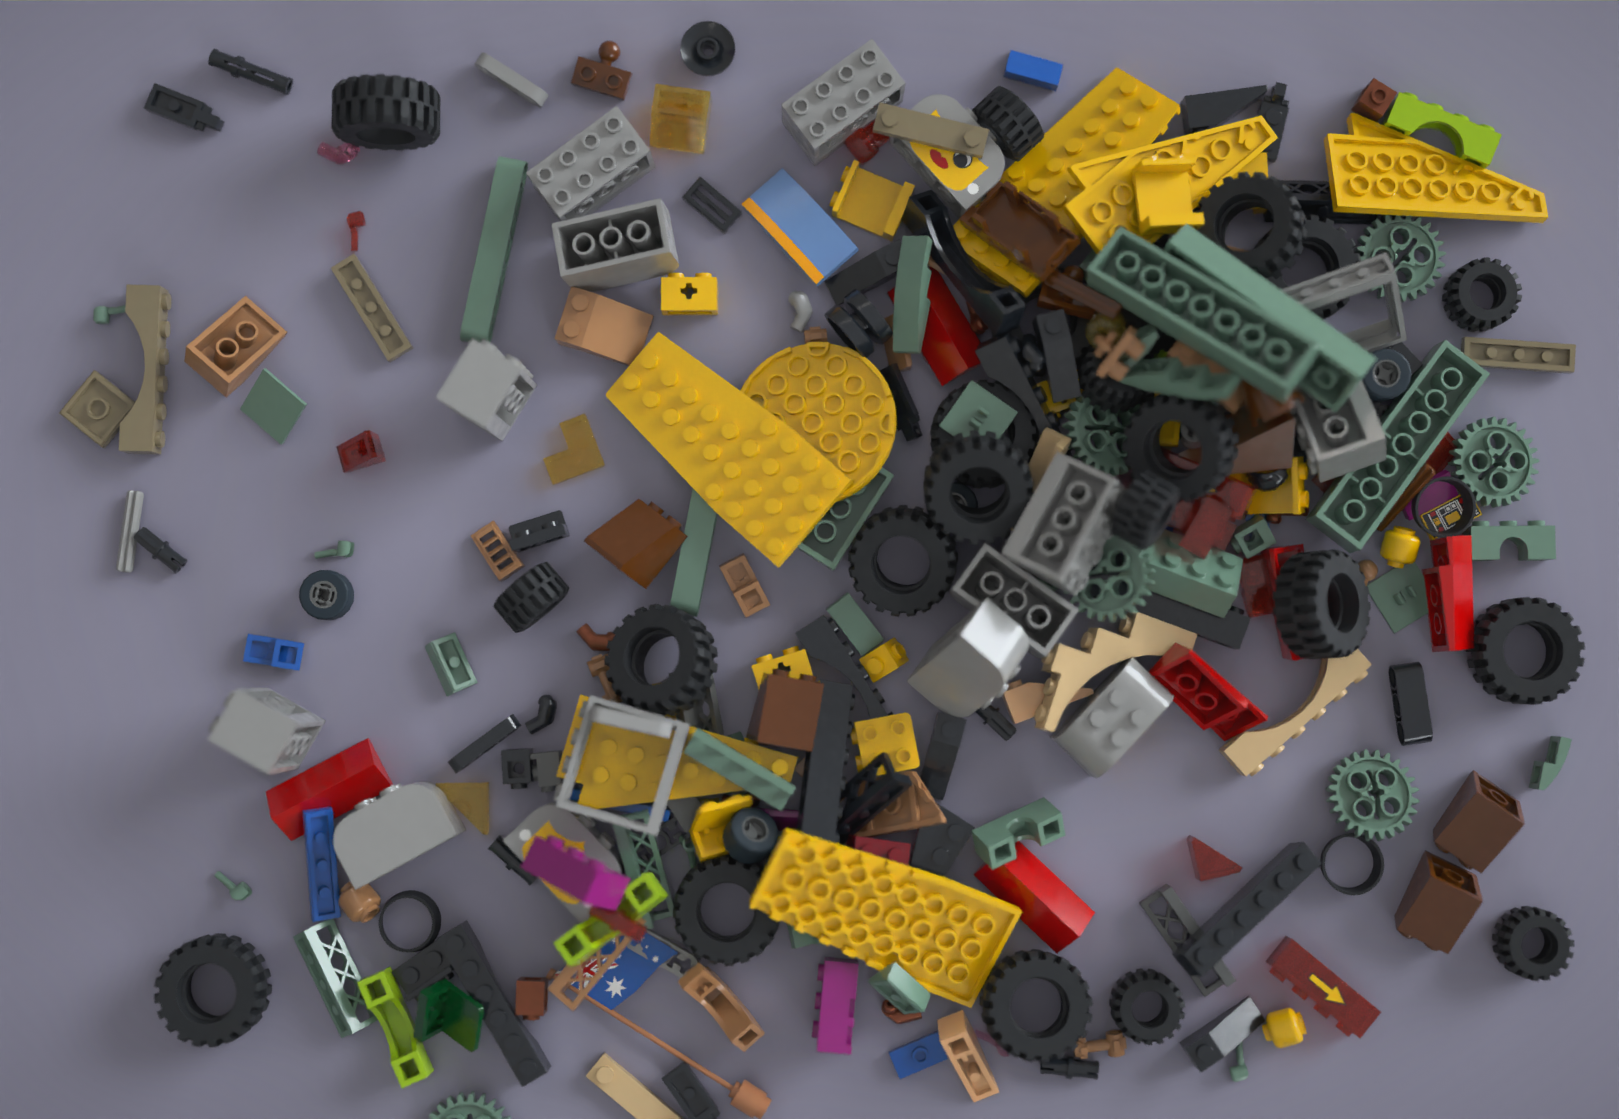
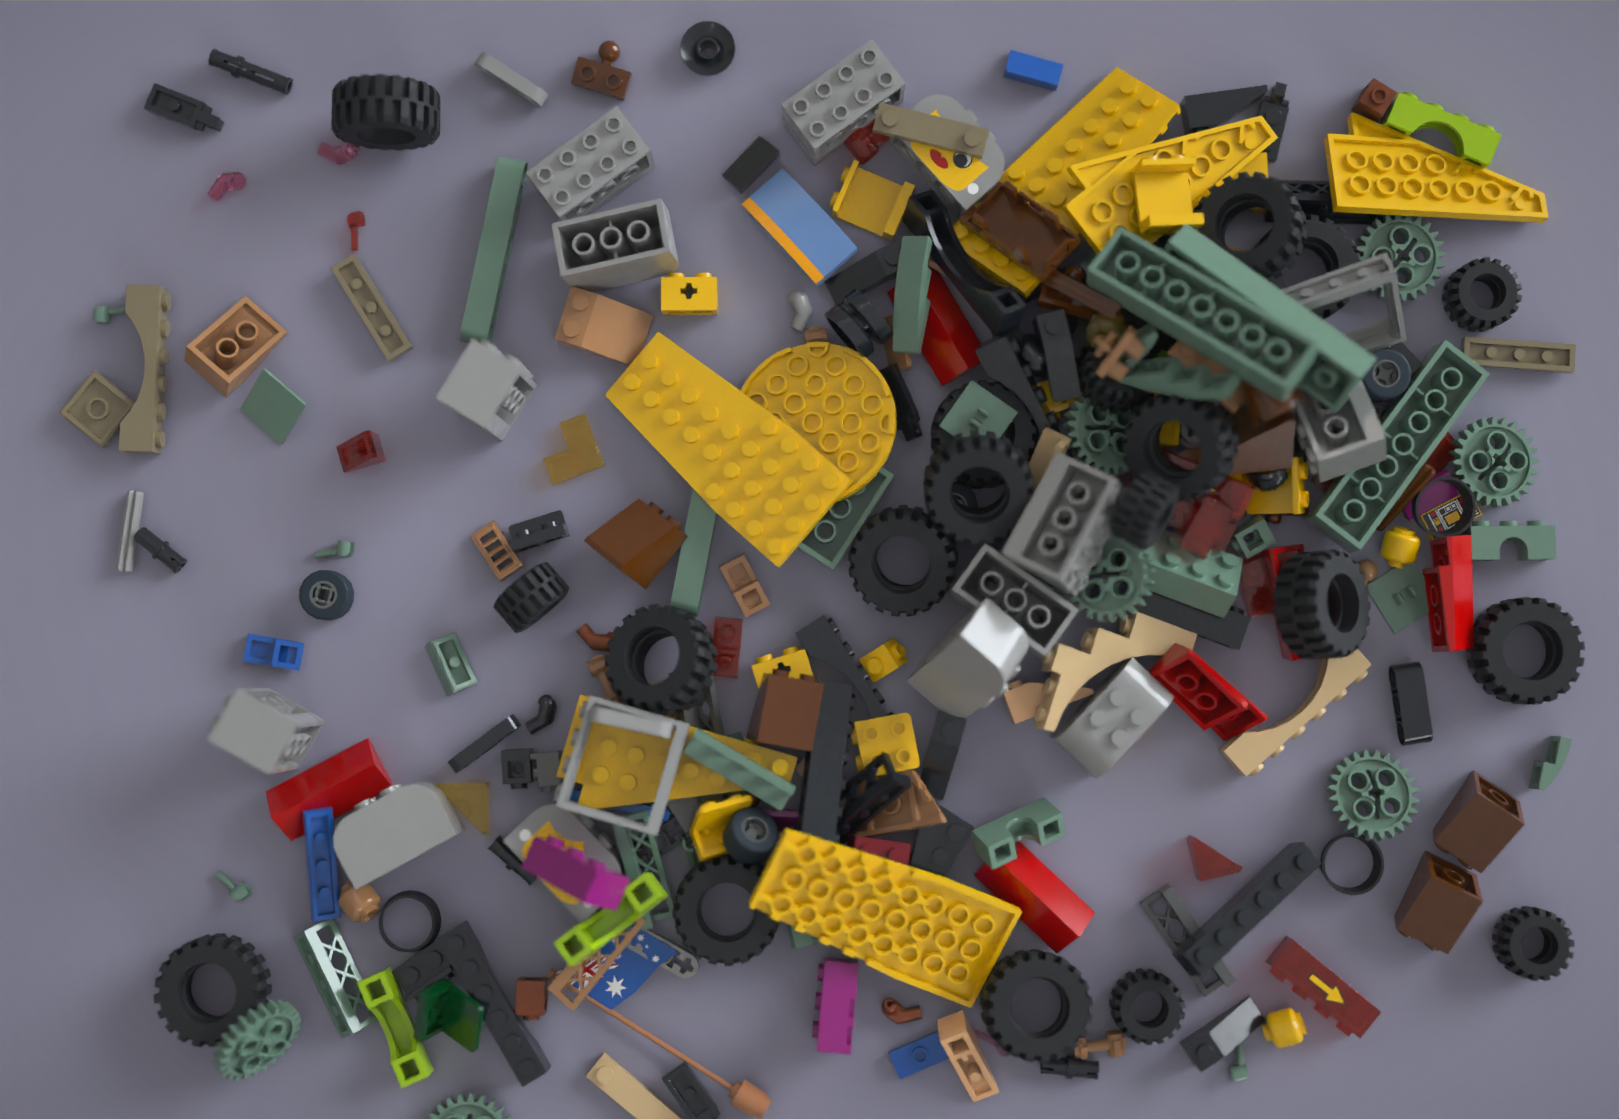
(227, 182): none -> clear pink arm
(257, 1040): none -> sand green gear
(619, 922): clear red pin -> none
(680, 118): clear yellow slope -> none
(723, 1005): medium nougat arch -> none
(728, 642): none -> clear red slope
(730, 220): black tile -> none
(751, 164): none -> black slope
(855, 624): sand green slope -> none
(900, 989): sand green slope -> none
(976, 323): copper arm -> none
(997, 722): black axle -> none
(1010, 122): black tyre -> none

